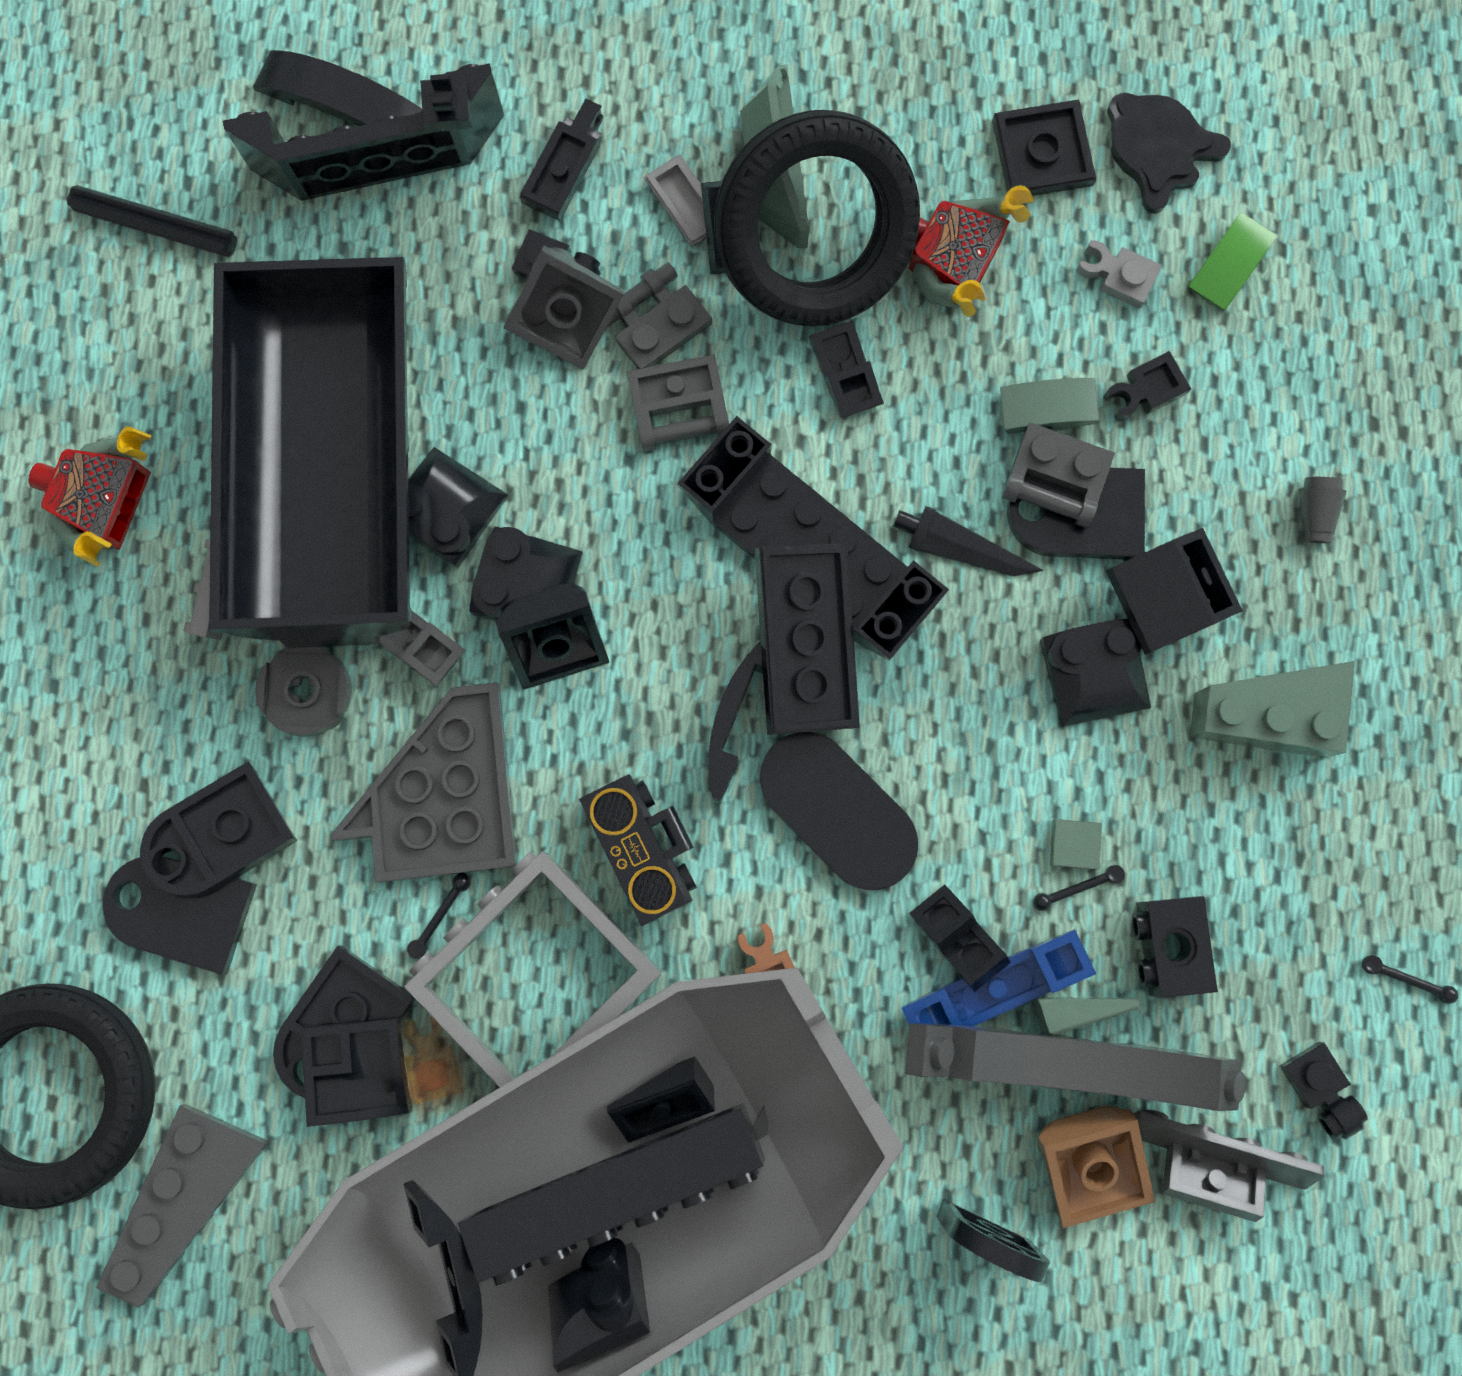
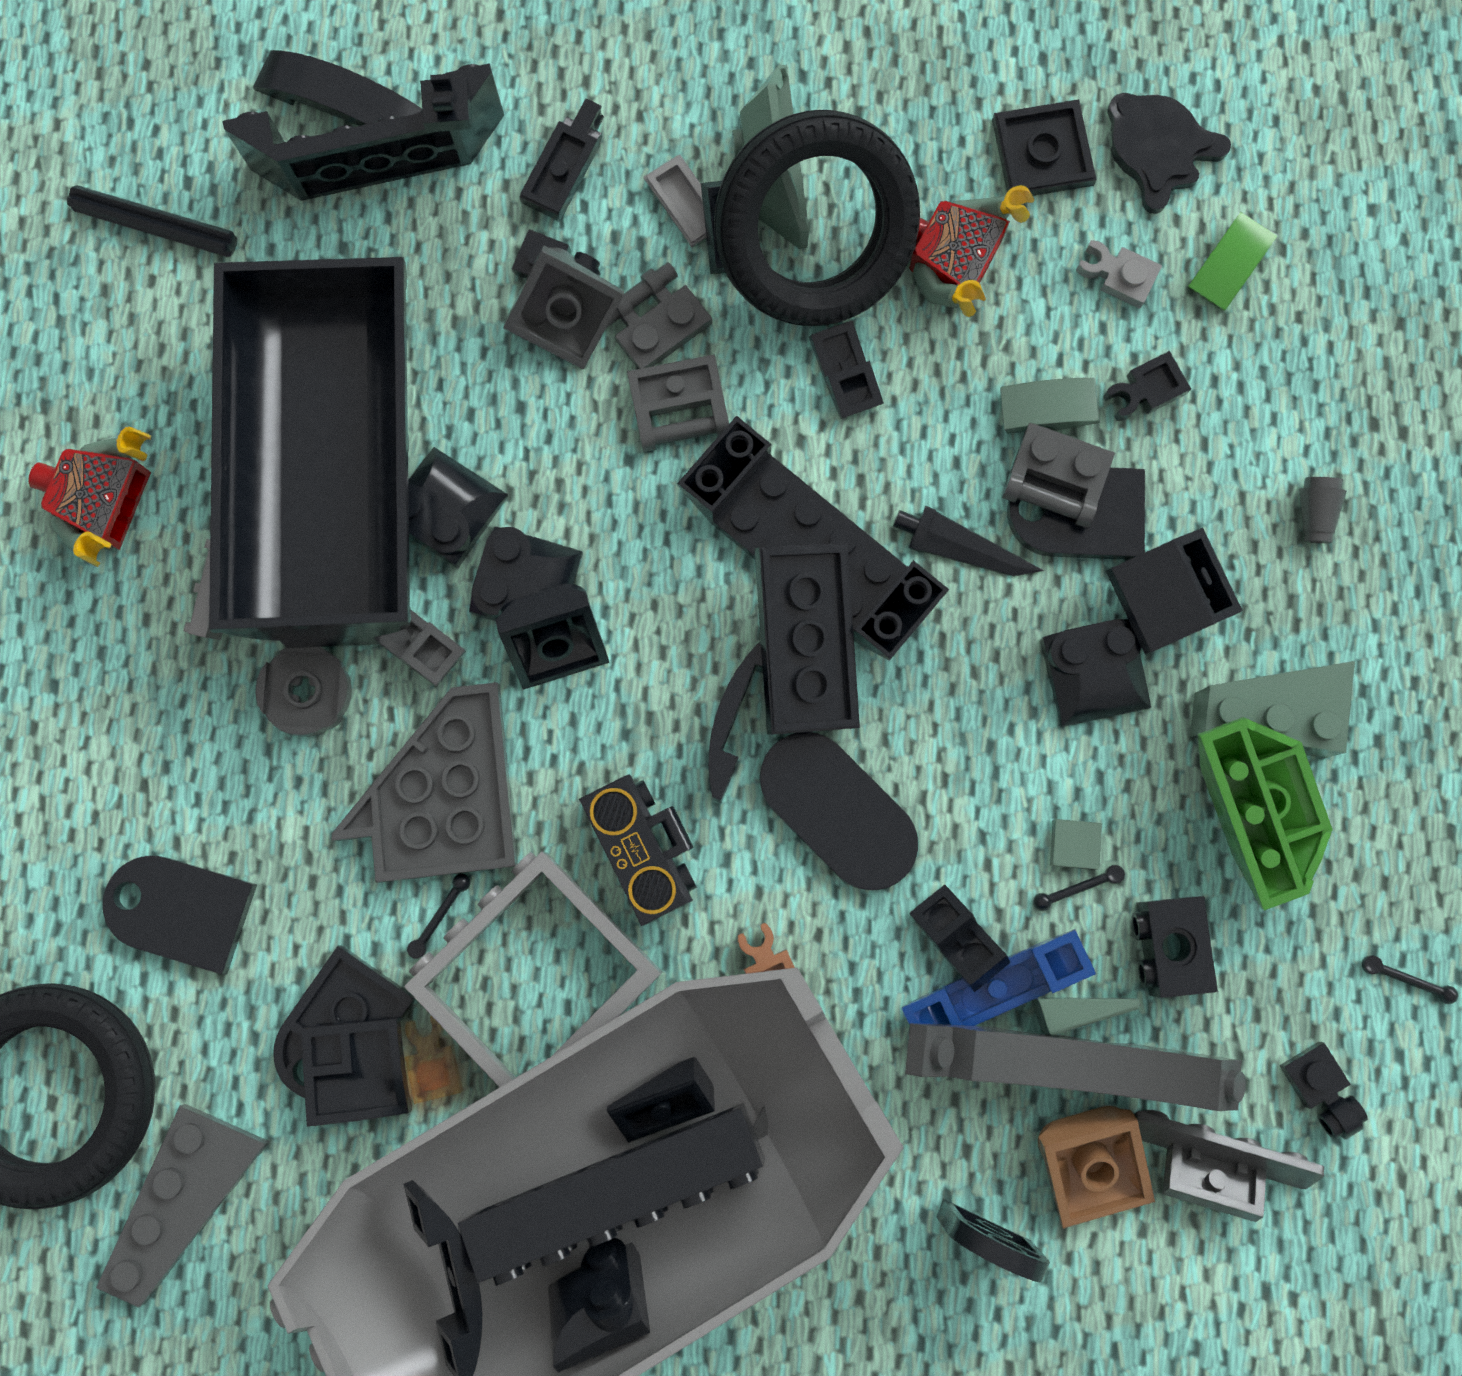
(217, 835): black tile -> none
(1266, 807): none -> bright green wedge

